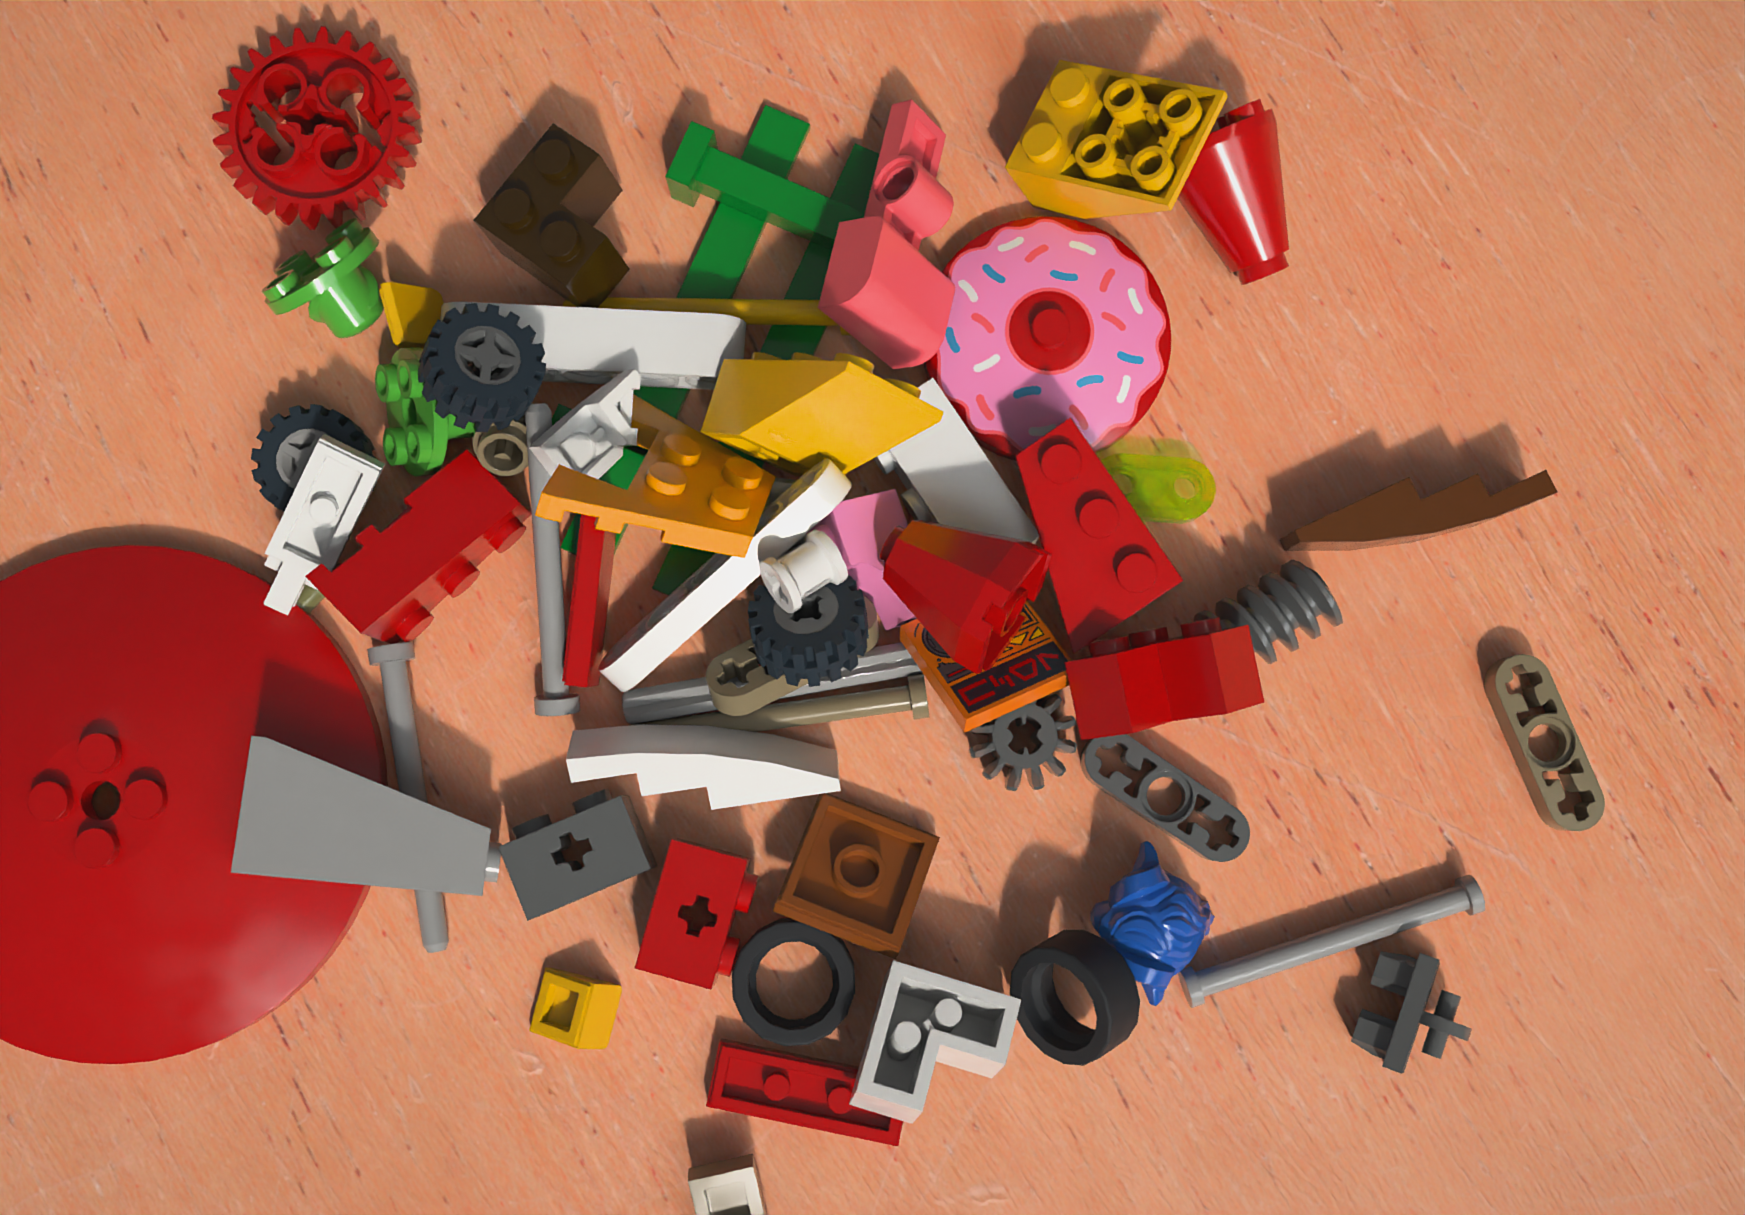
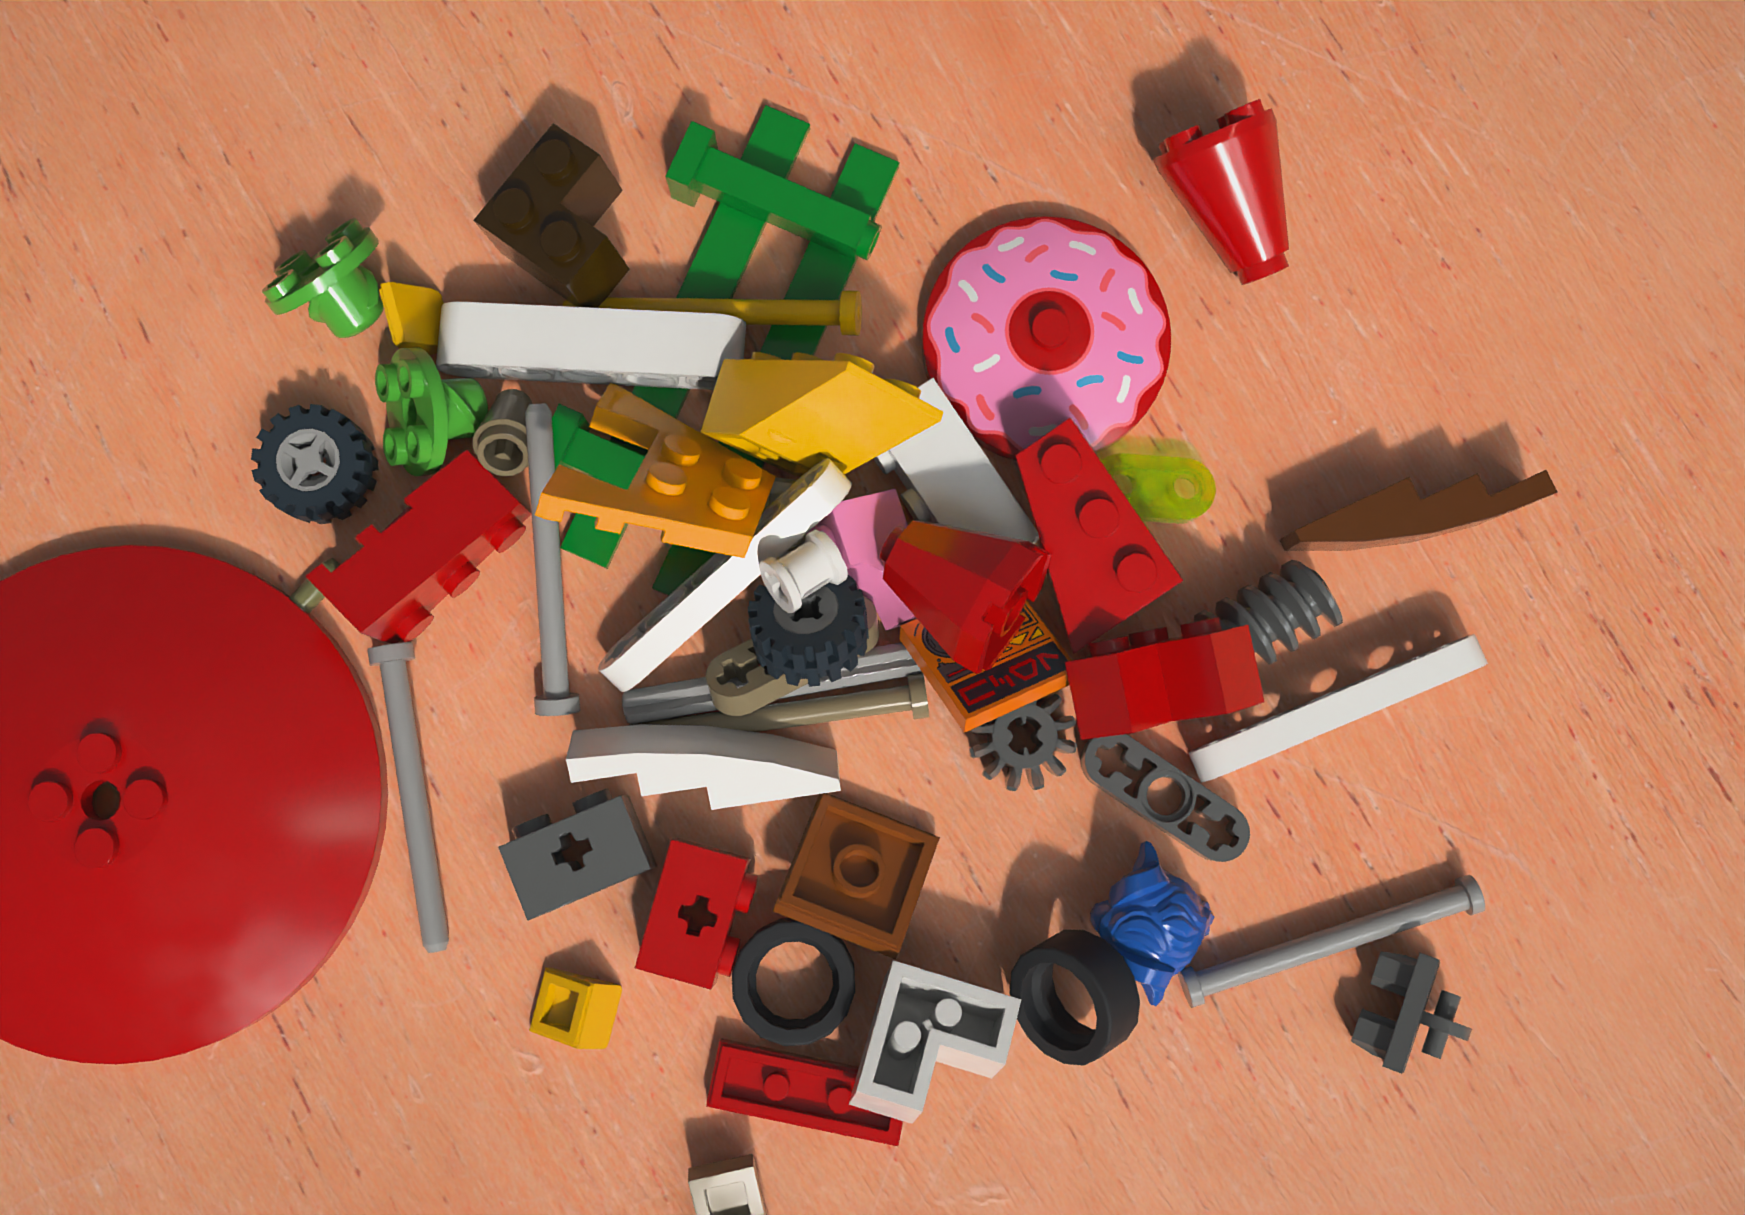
(319, 518): white hinge -> none
(326, 77): red gear -> none
(342, 828): light grey slope -> none
(506, 364): black wheel -> none
(589, 605): red tile -> none
(594, 431): white slope -> none
(876, 275): coral plate -> none
(1111, 141): yellow slope -> none
(1337, 708): none -> white beam
(1548, 792): dark tan beam -> none

